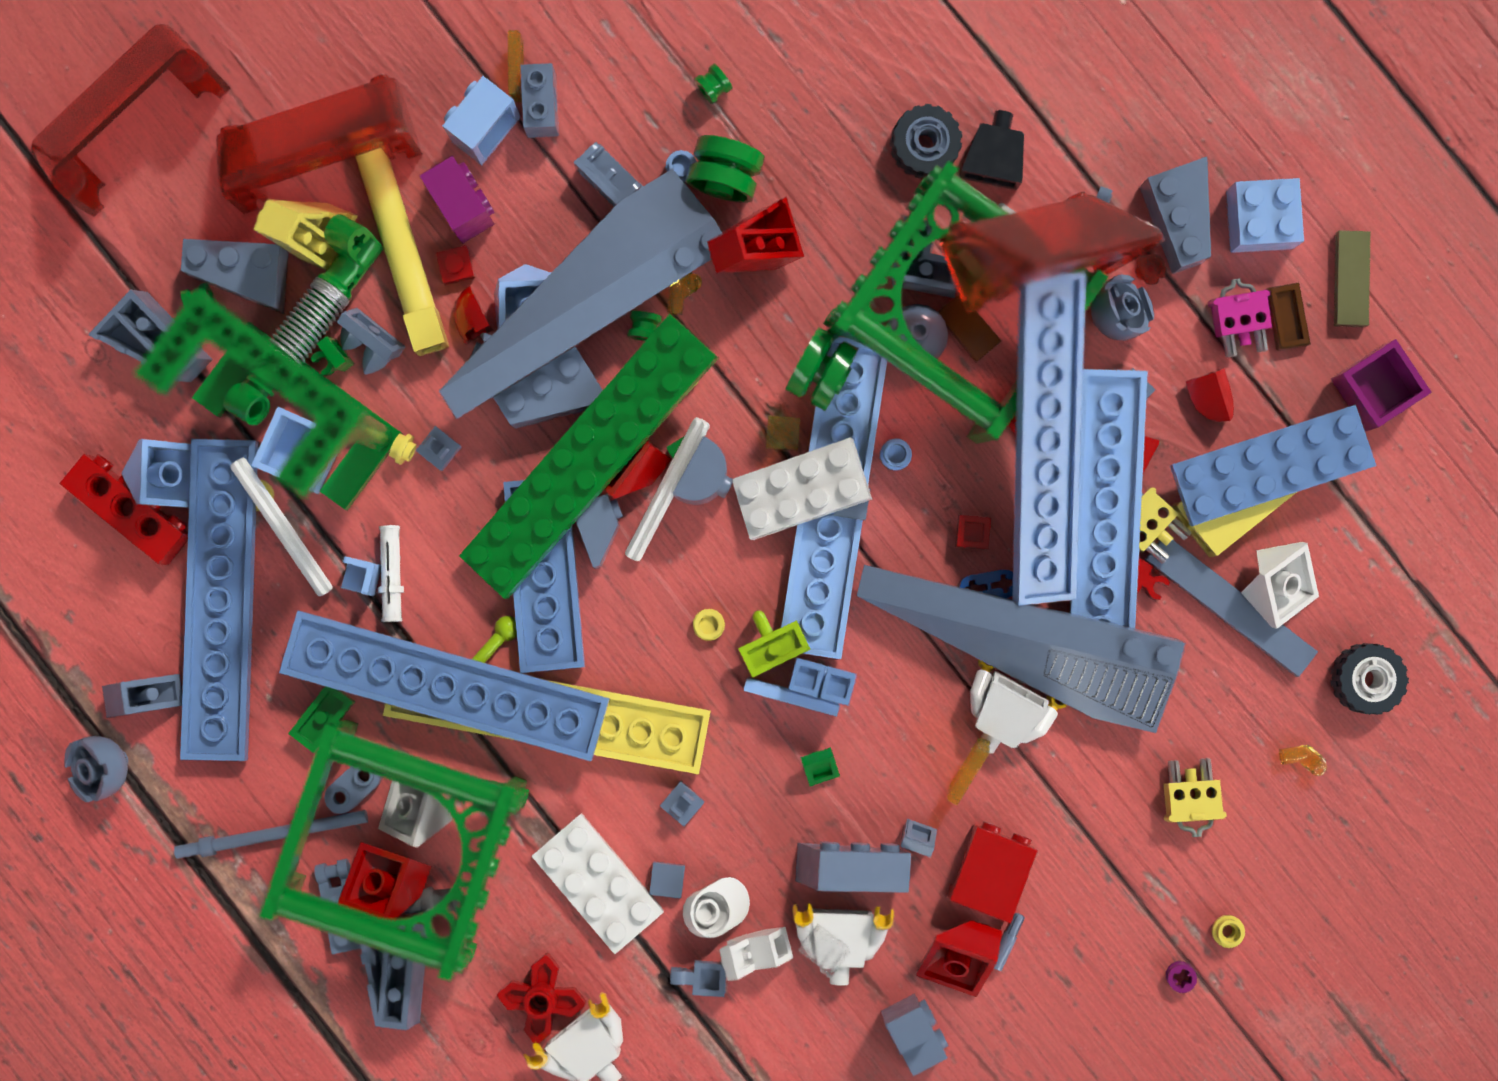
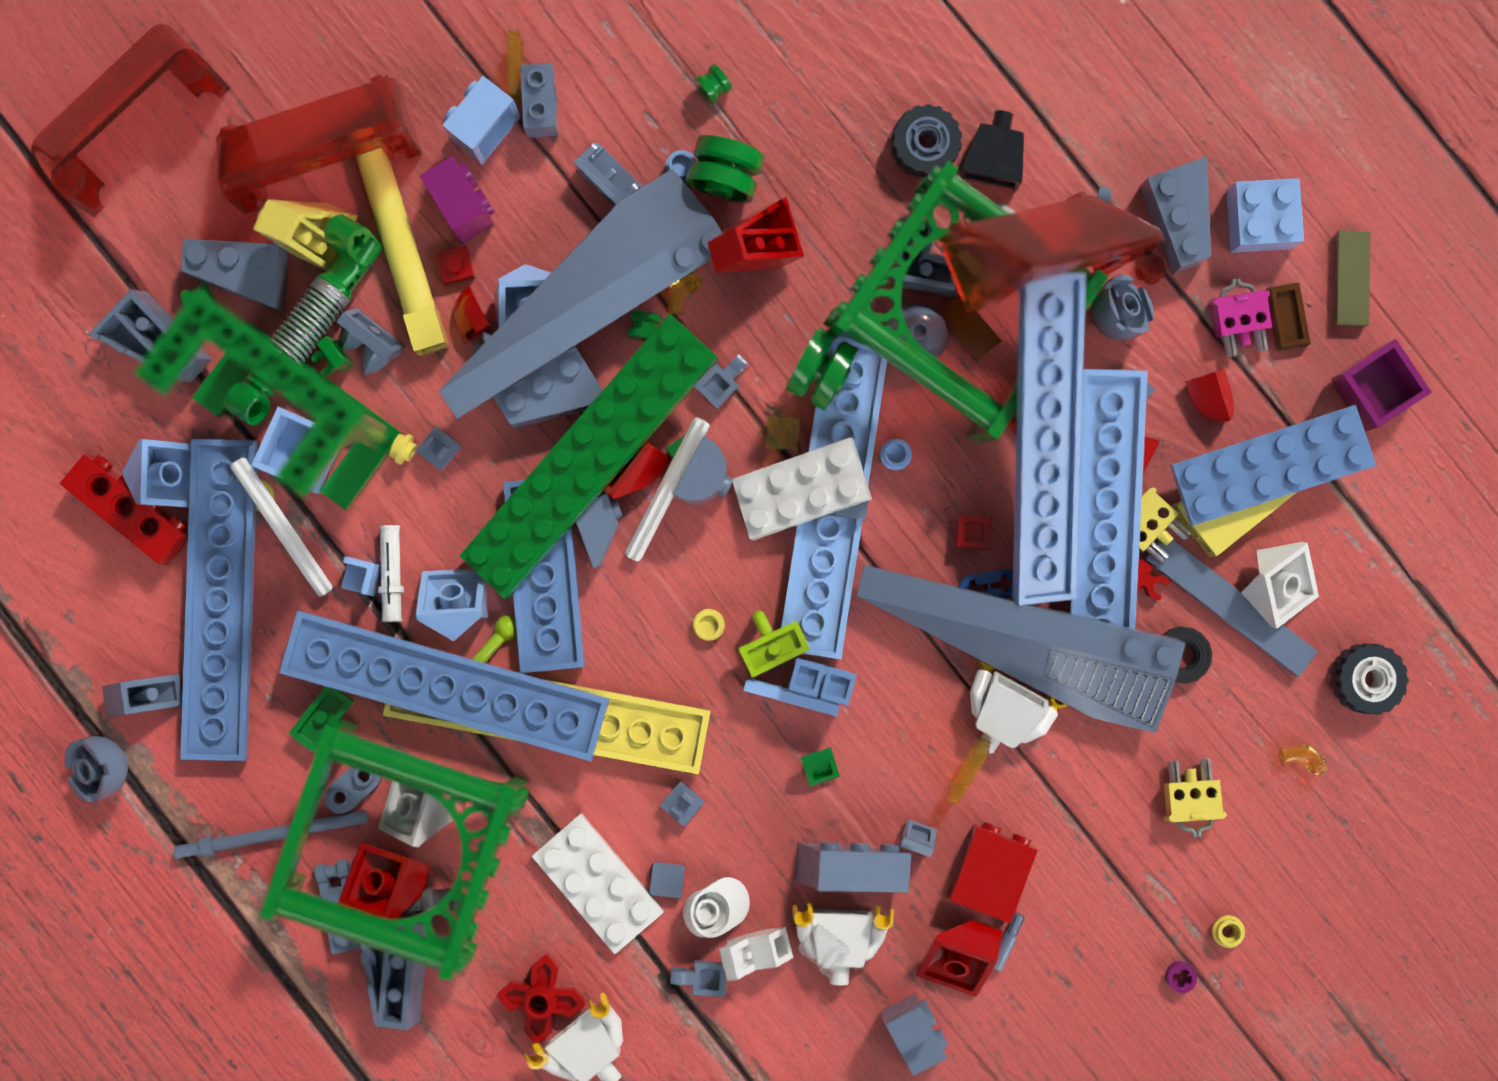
(451, 601): none -> light blue slope
(719, 384): none -> sand blue plate
(1202, 652): none -> black tyre

